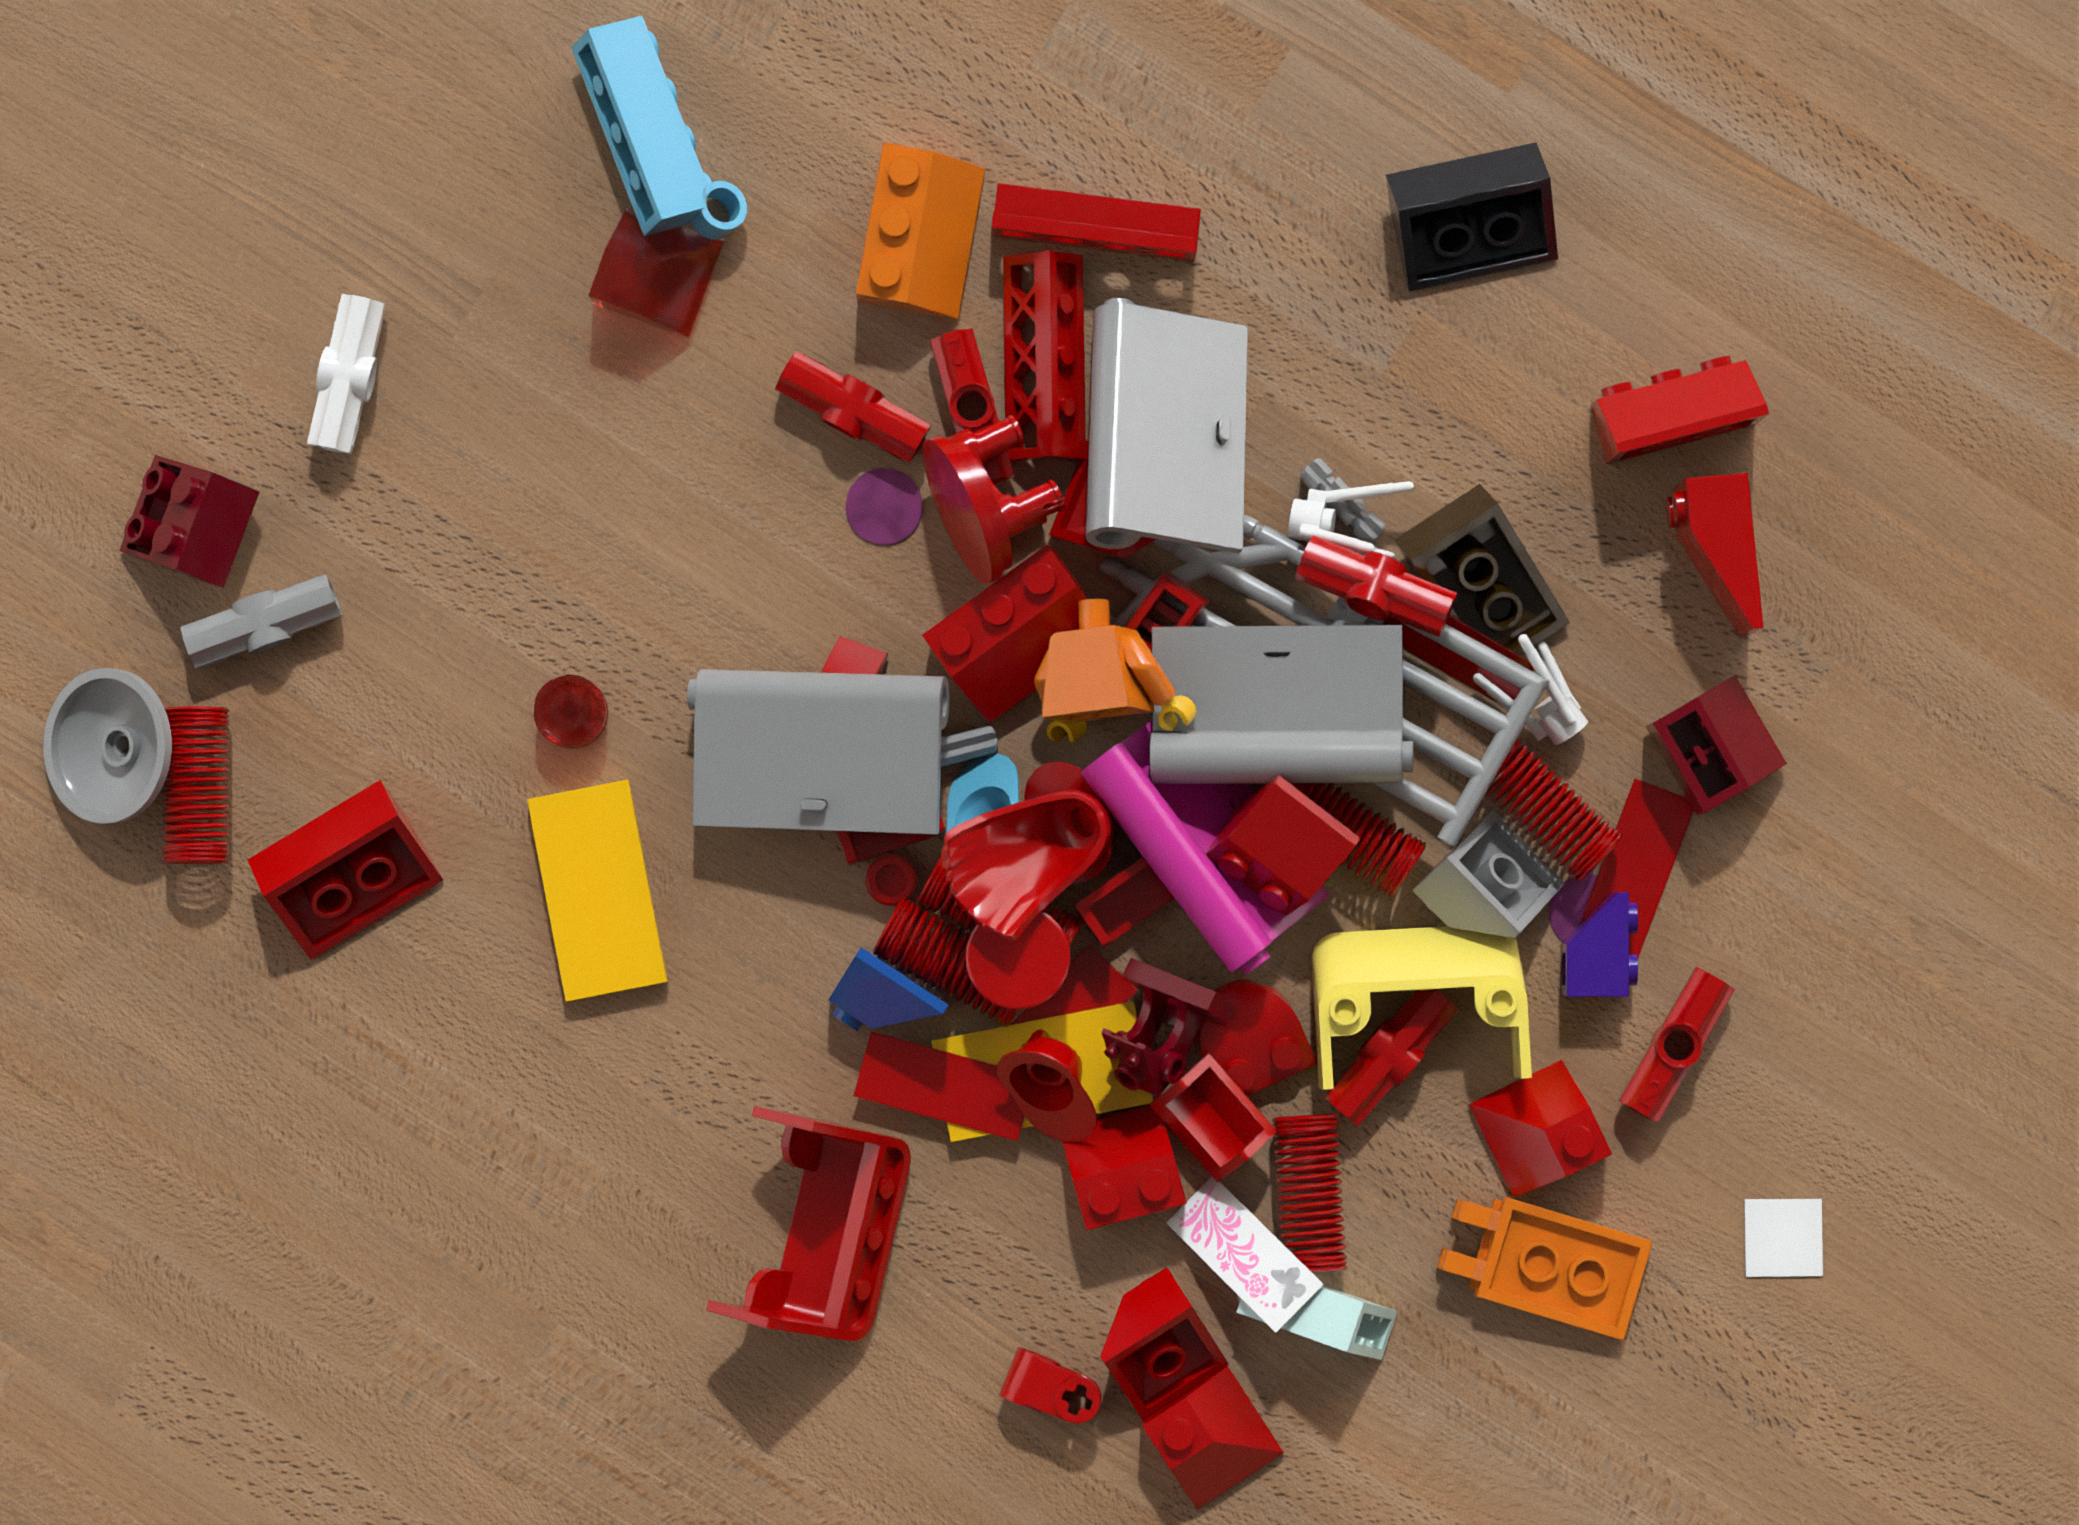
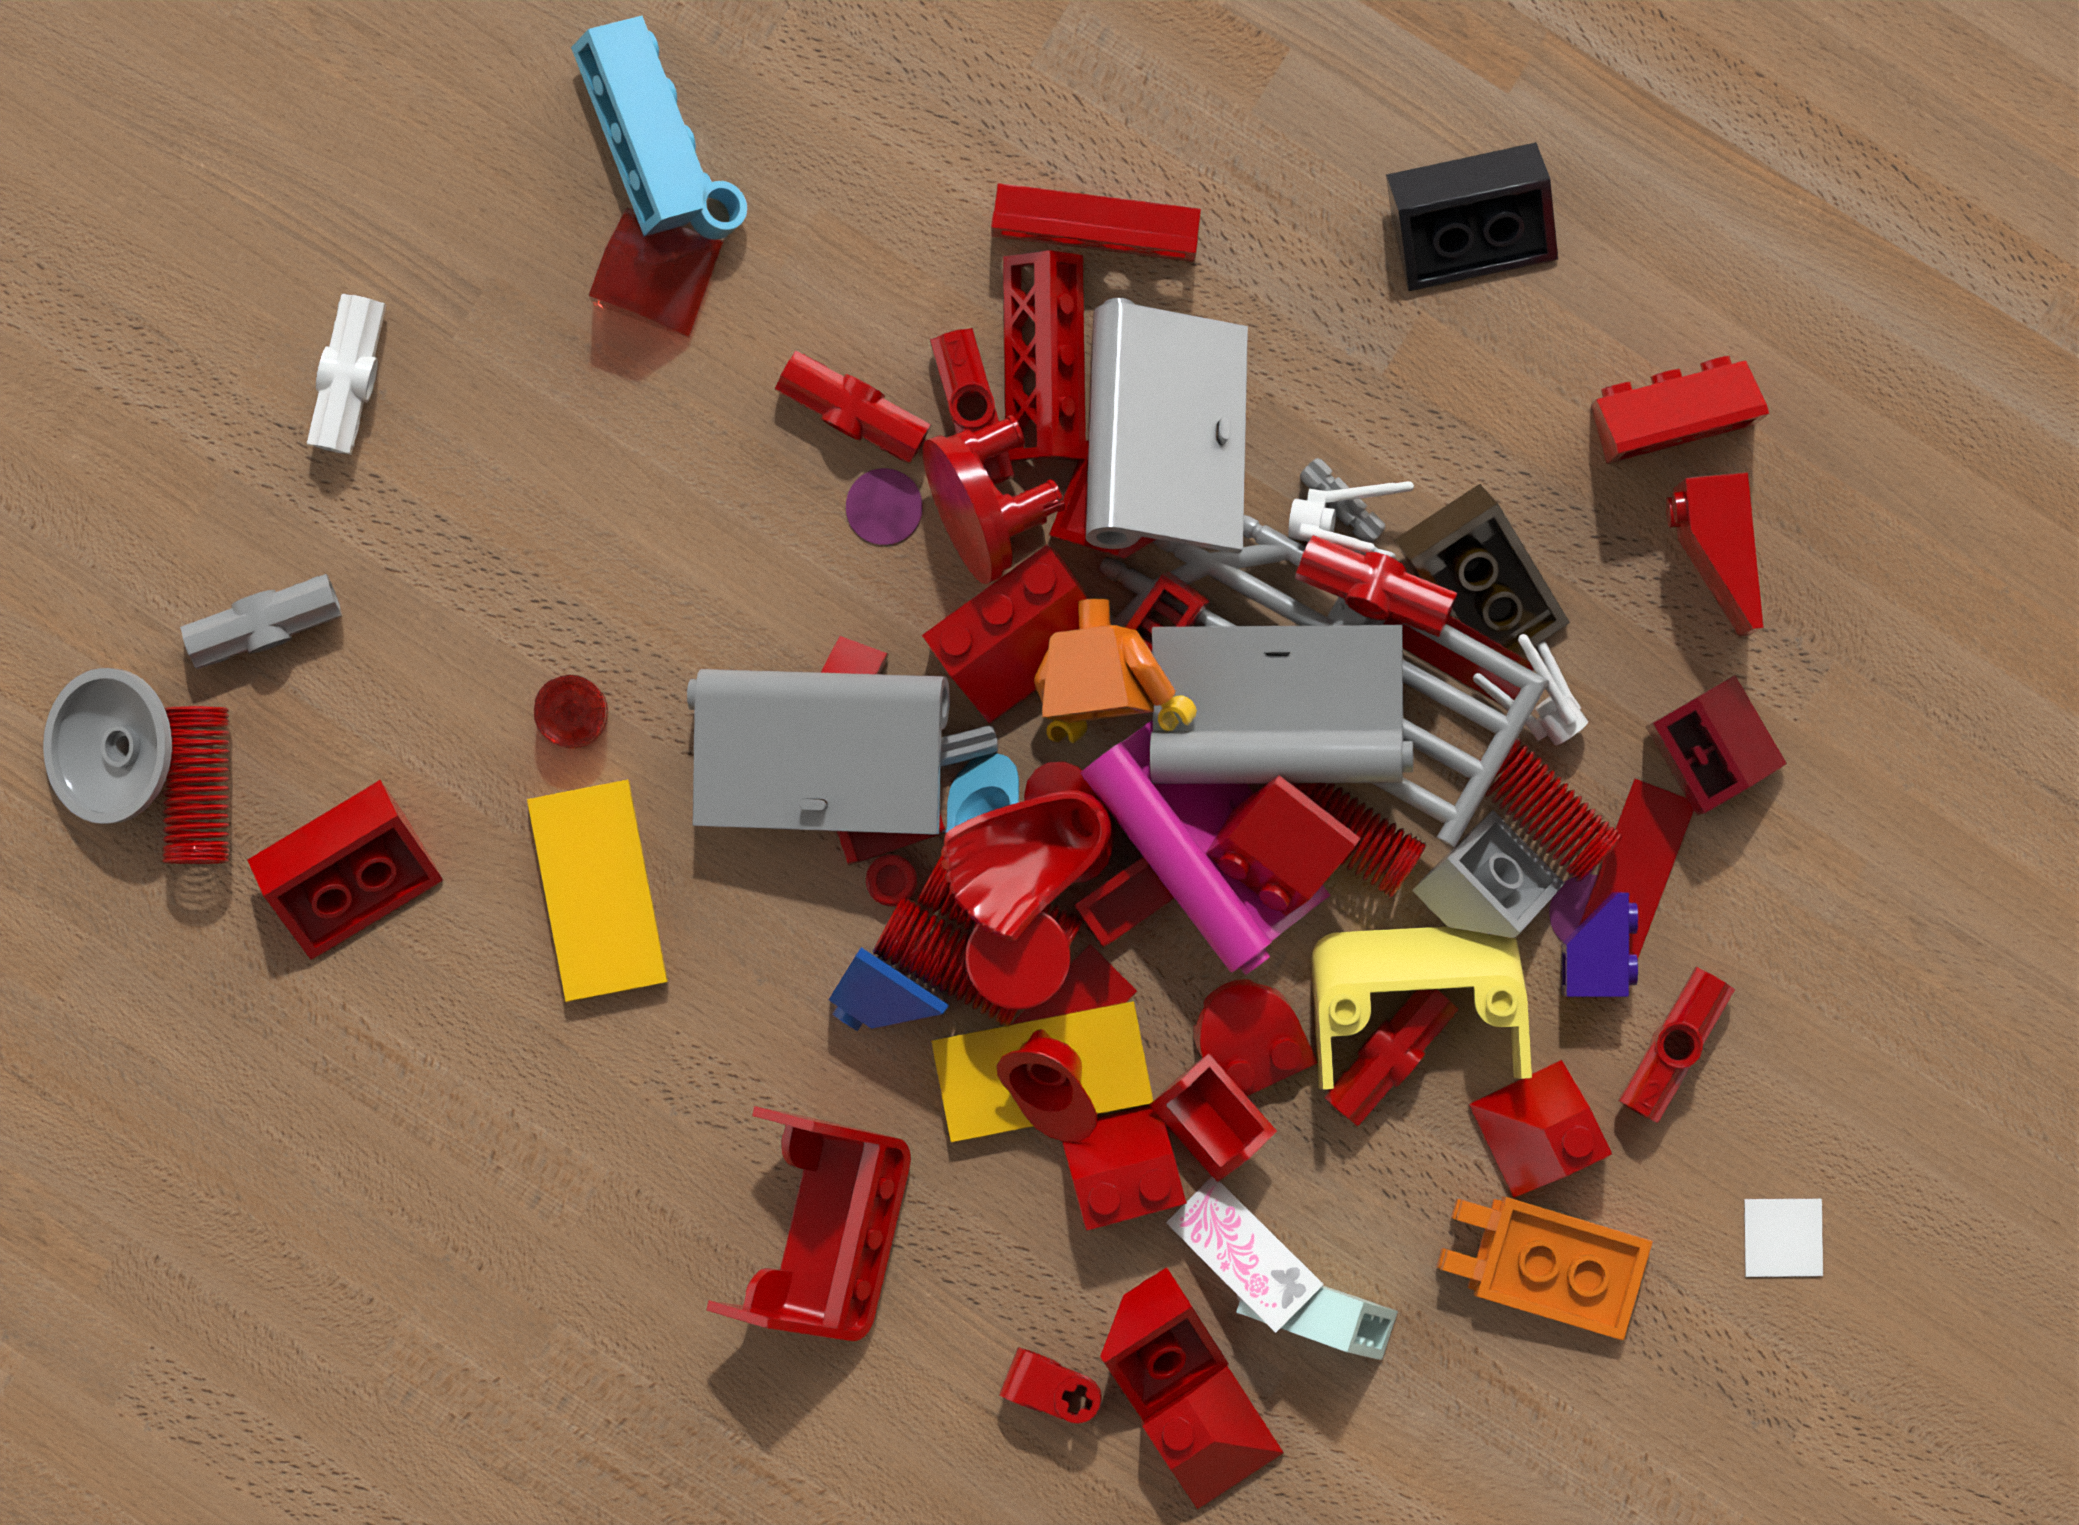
(189, 520): dark red slope -> none
(920, 231): orange slope -> none
(937, 1086): red sticker -> none
(1169, 1002): dark red tile -> none
(1312, 1127): red piece -> none

